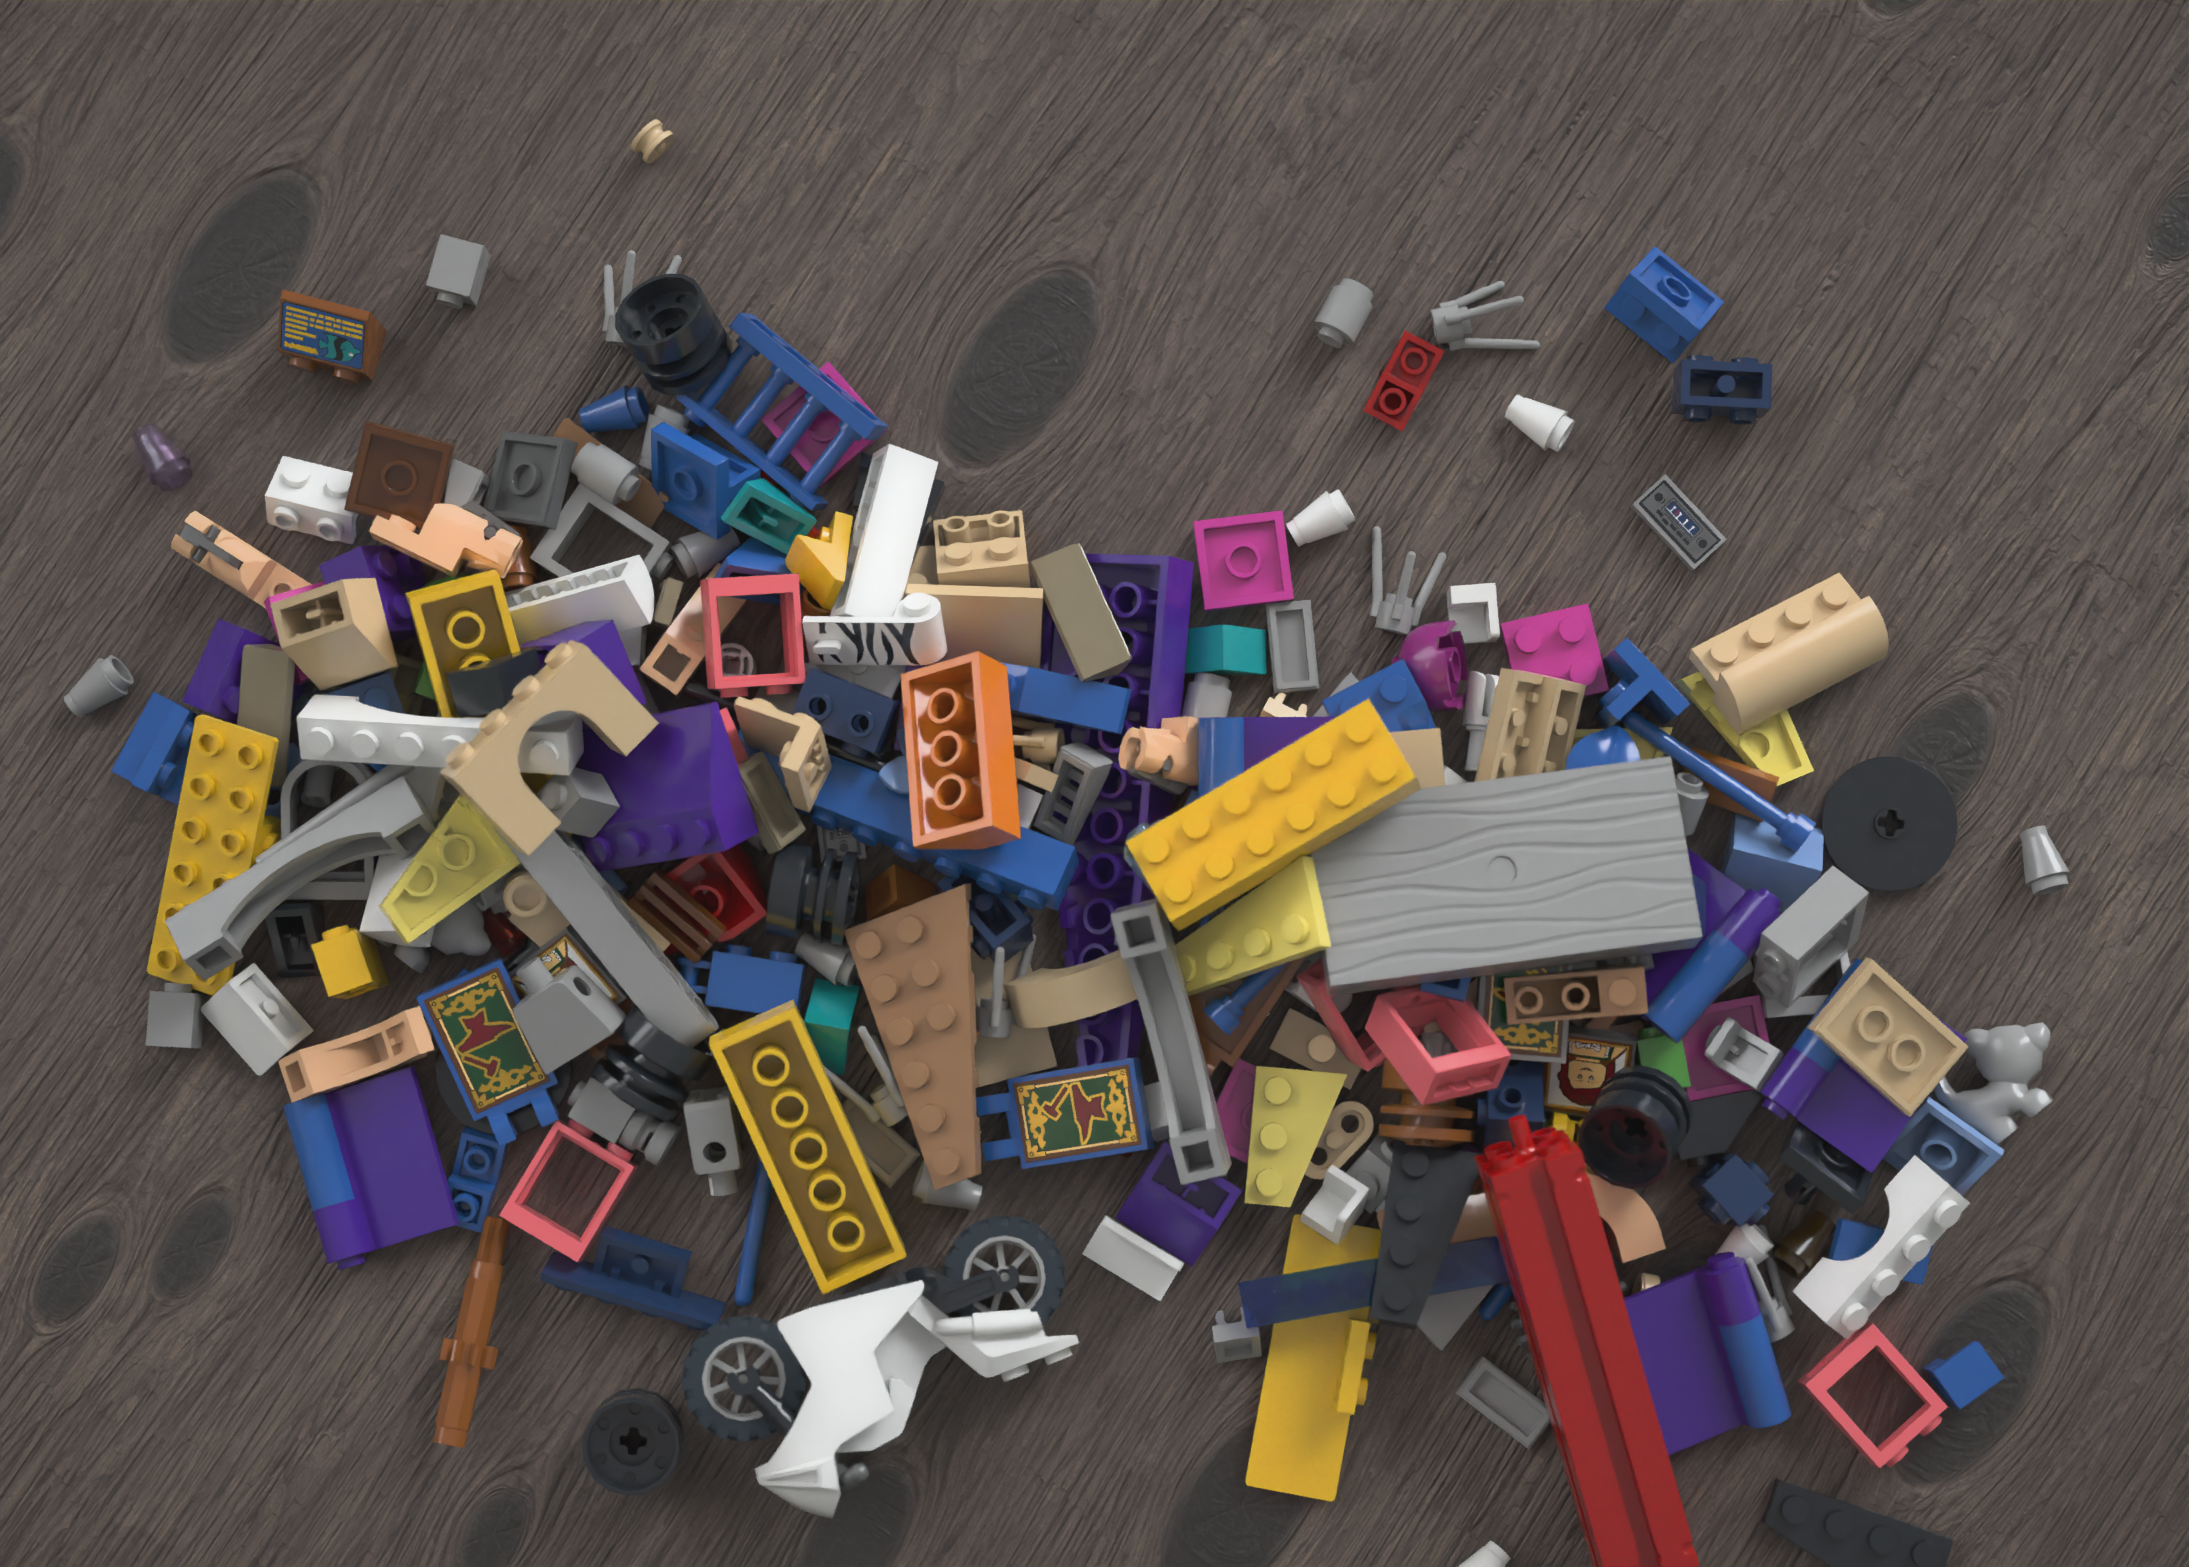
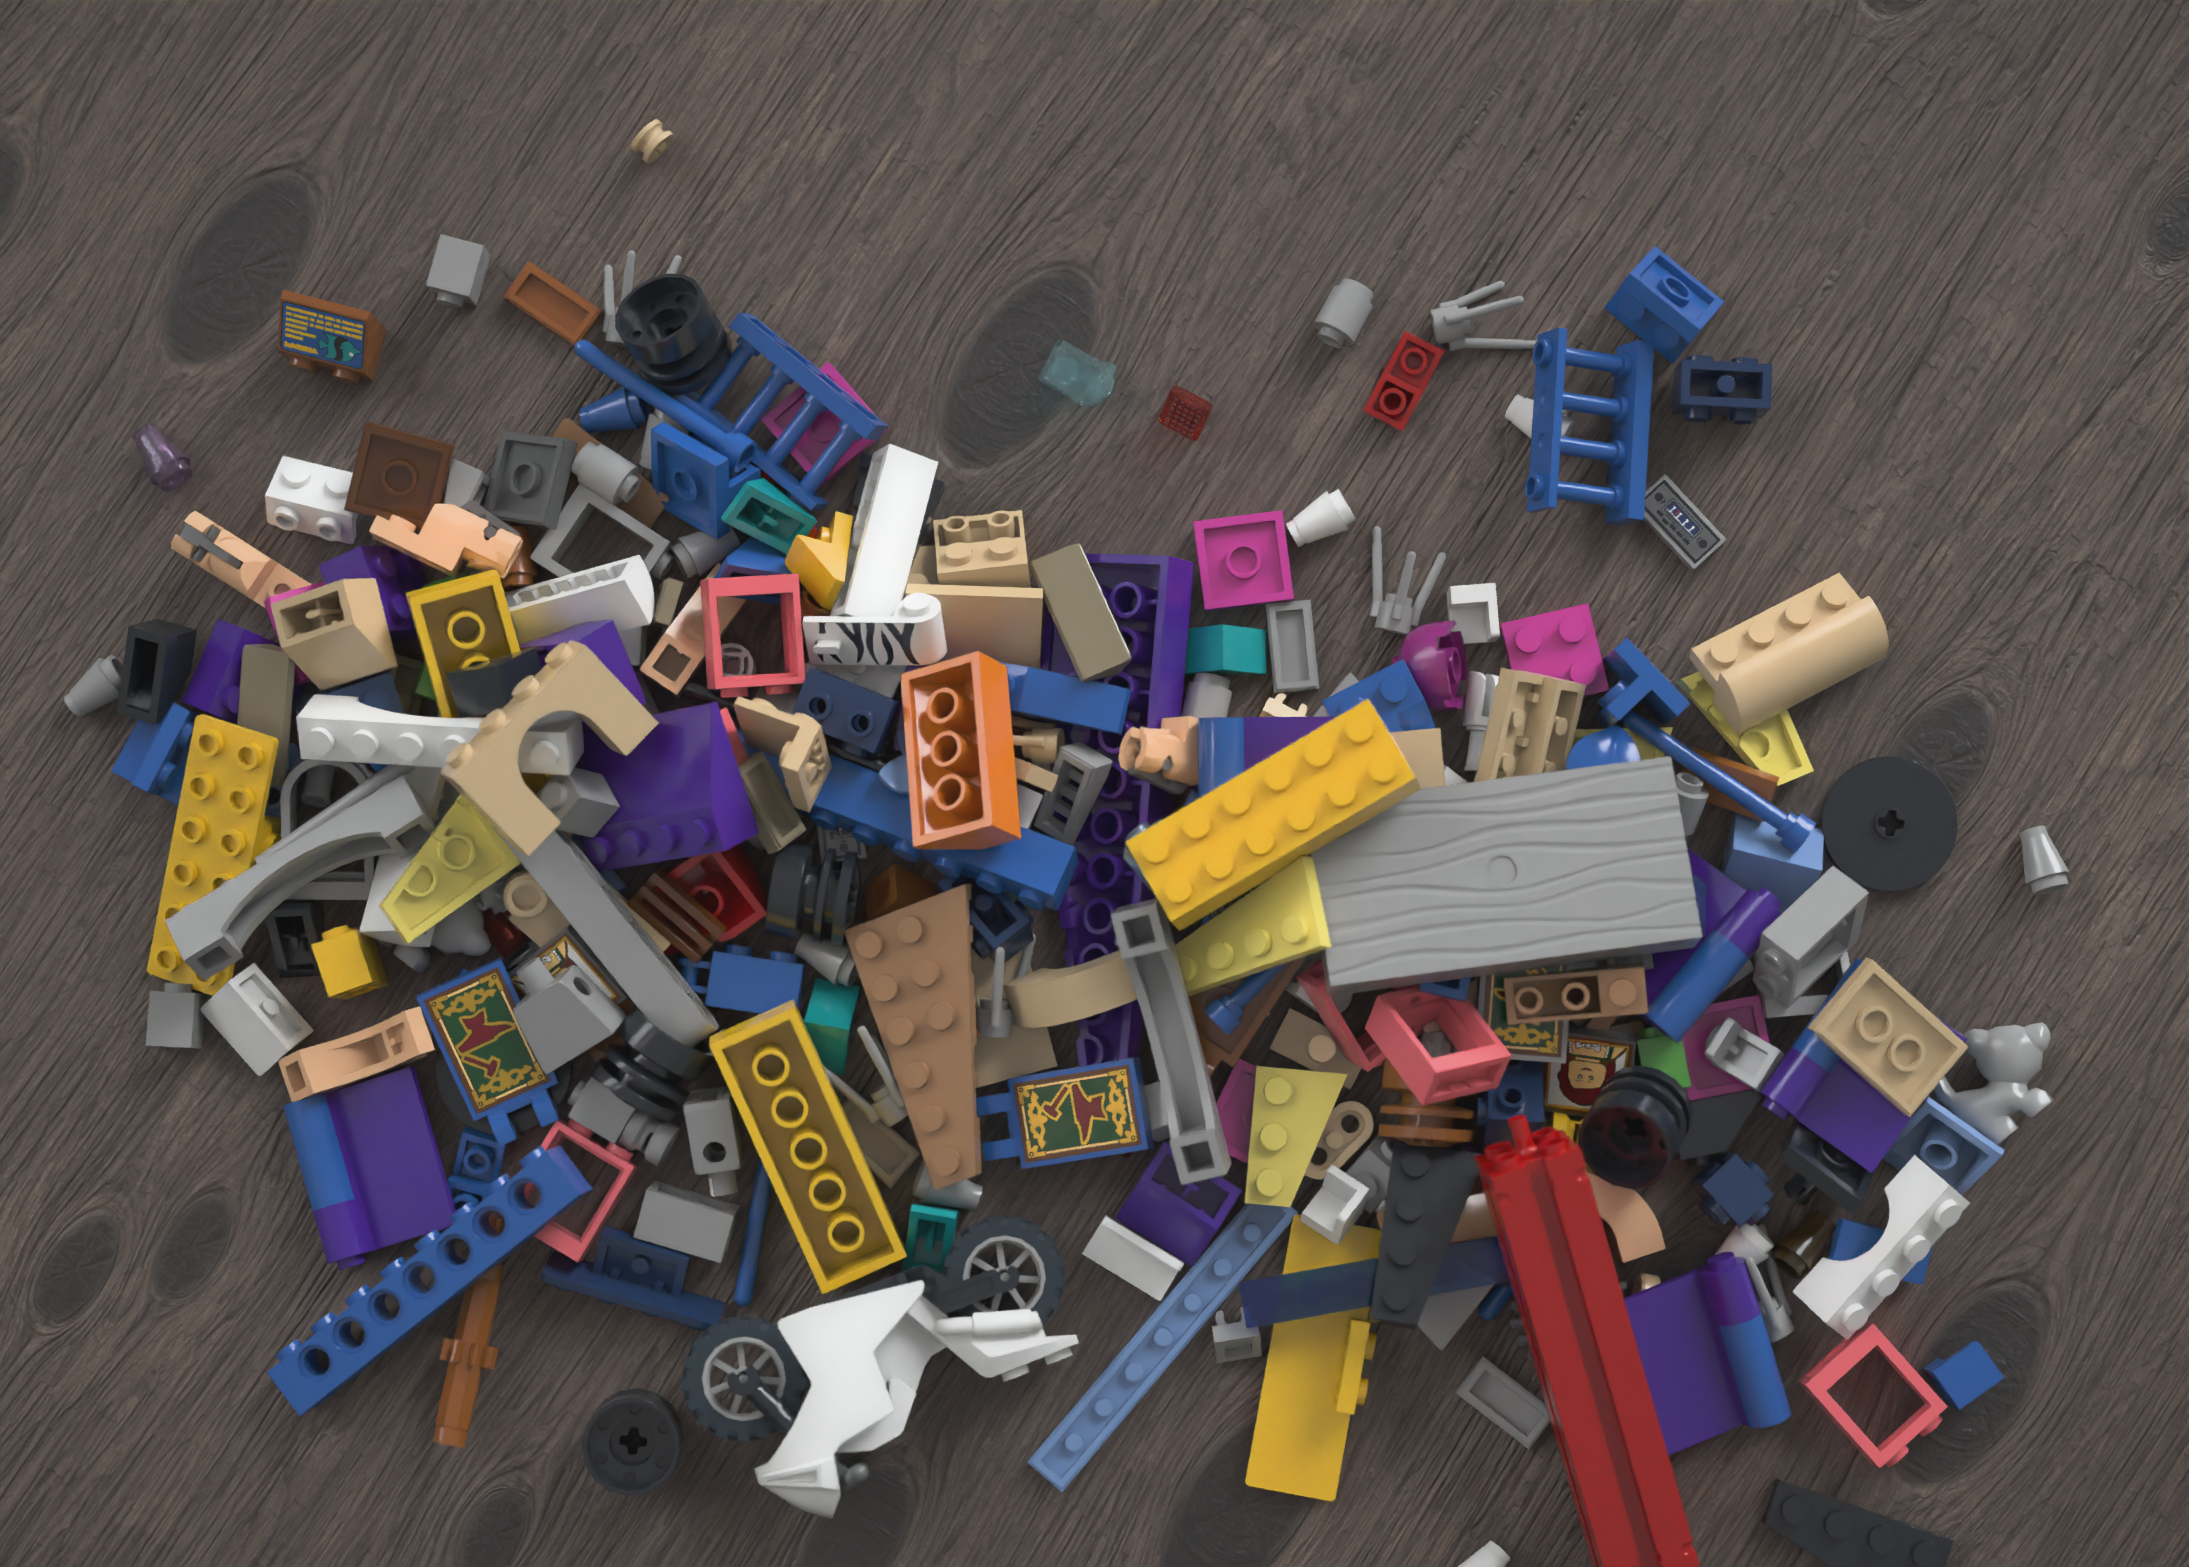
(154, 668): none -> black slope
(309, 1385): none -> blue brick
(552, 304): none -> dark orange tile
(686, 1221): none -> light grey hinge
(736, 447): none -> blue piece
(929, 1236): none -> teal slope
(1078, 374): none -> clear light blue bracket
(1159, 1342): none -> medium blue tile
(1185, 413): none -> clear red slope
(1629, 430): none -> blue fence

